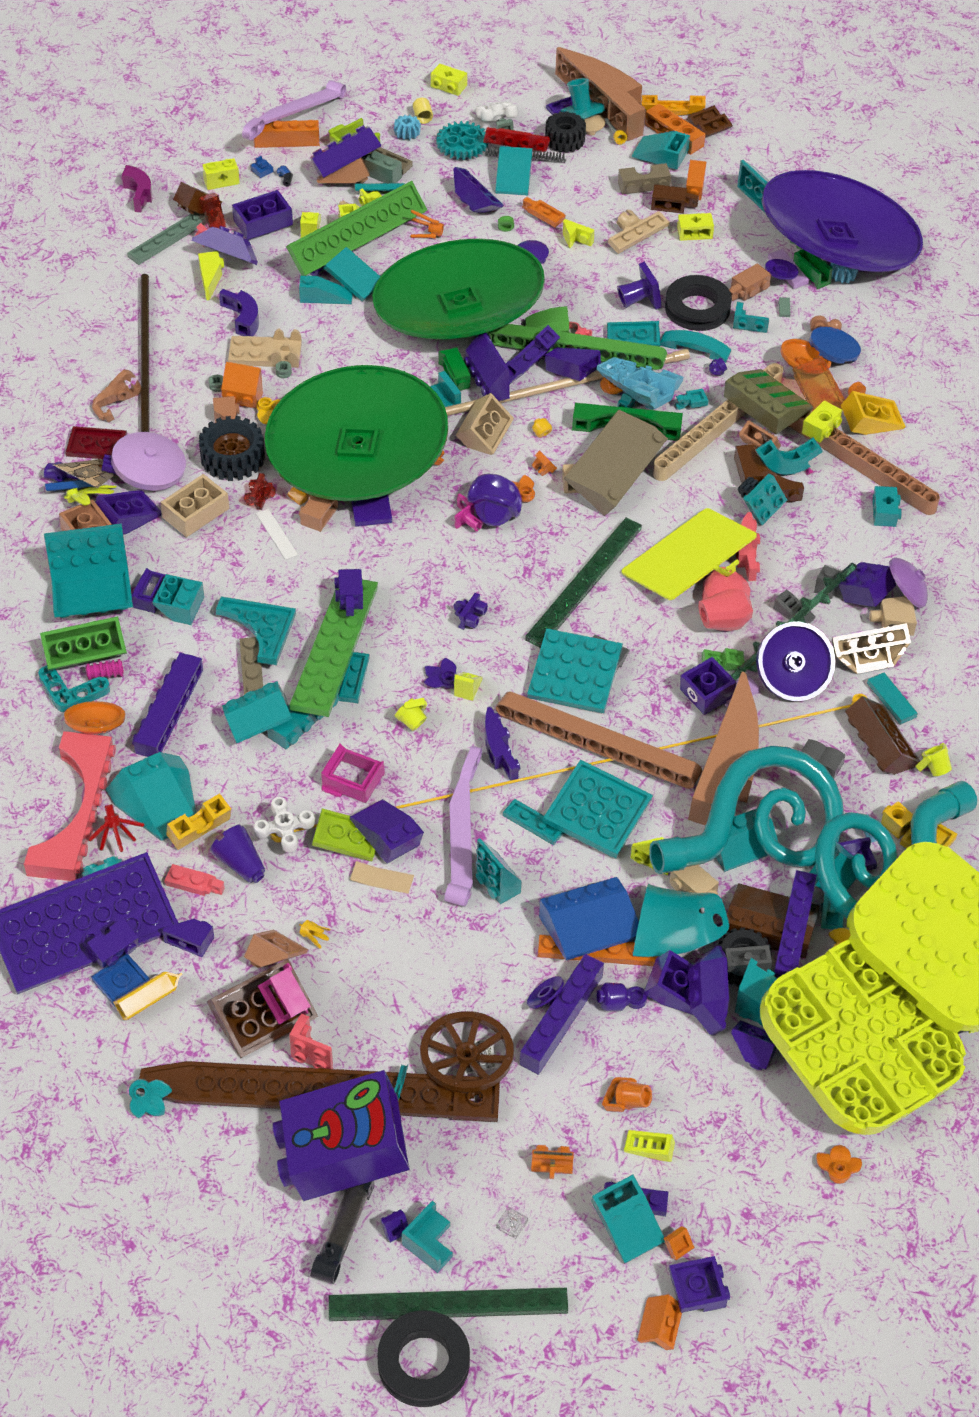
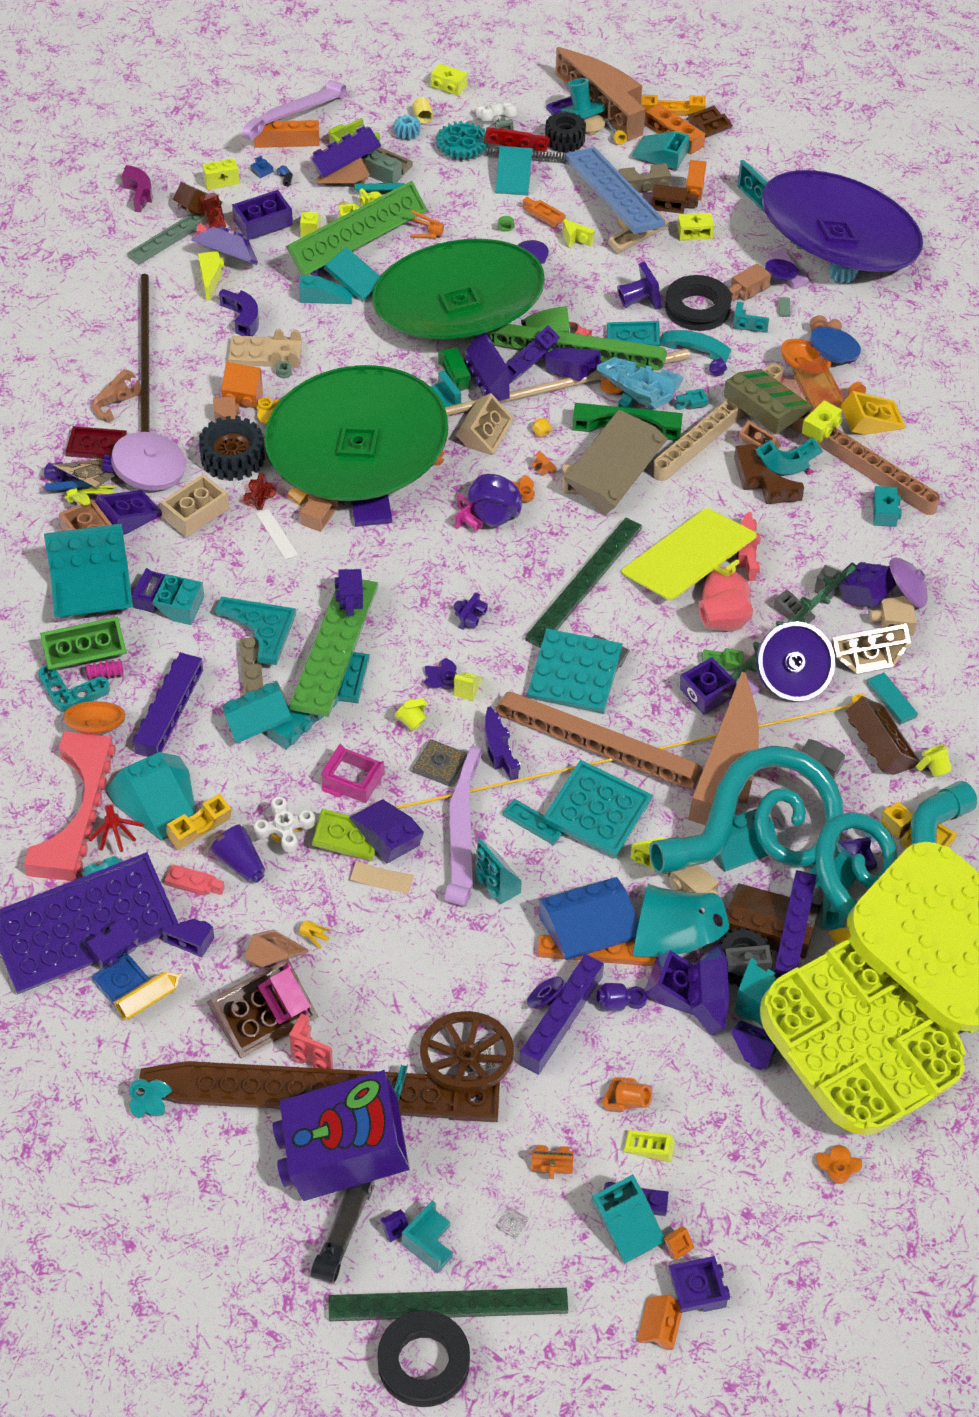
(214, 384): sand green bush -> none
(439, 762): none -> dark grey plate
(473, 192): dark purple wedge -> none
(615, 190): none -> medium blue plate
(762, 497): teal plate -> none
(813, 268): green window -> none

